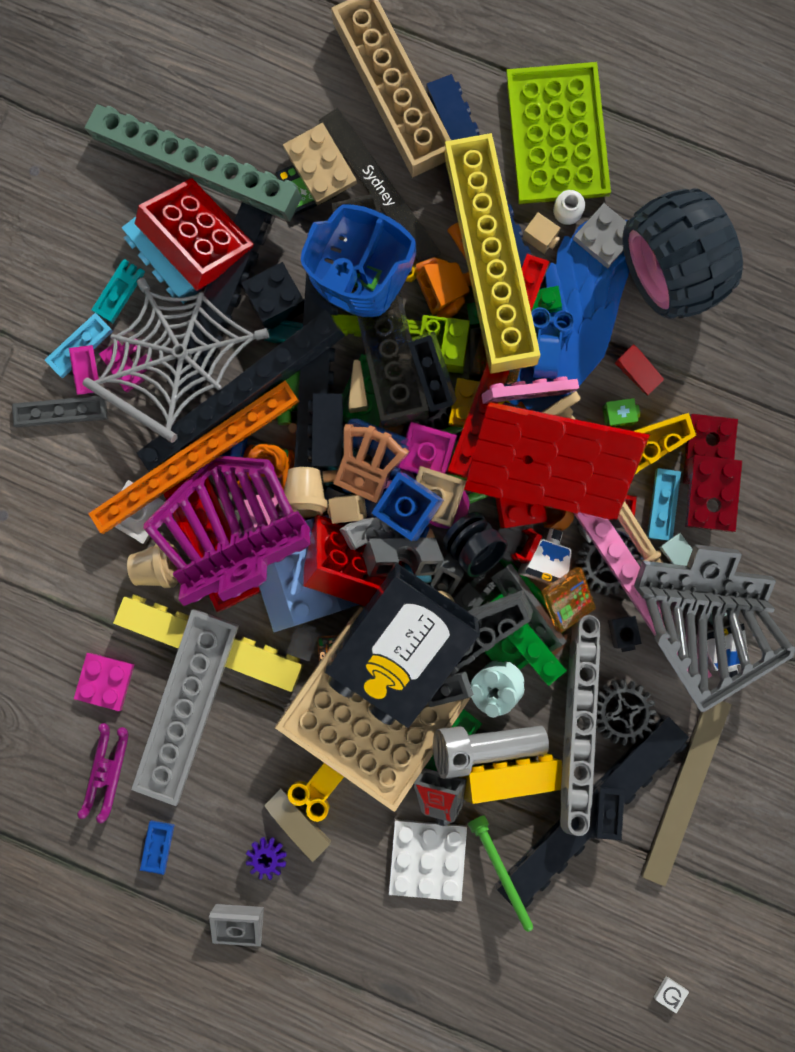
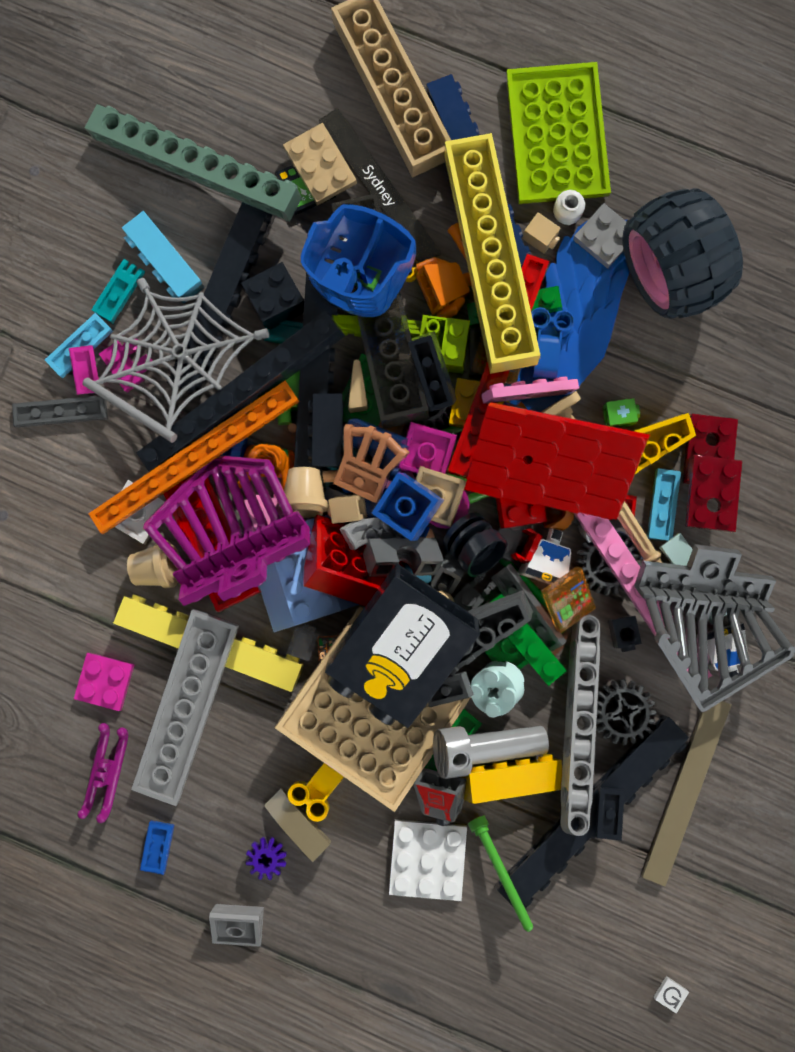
(192, 232): red slope -> none
(639, 370): red slope -> none

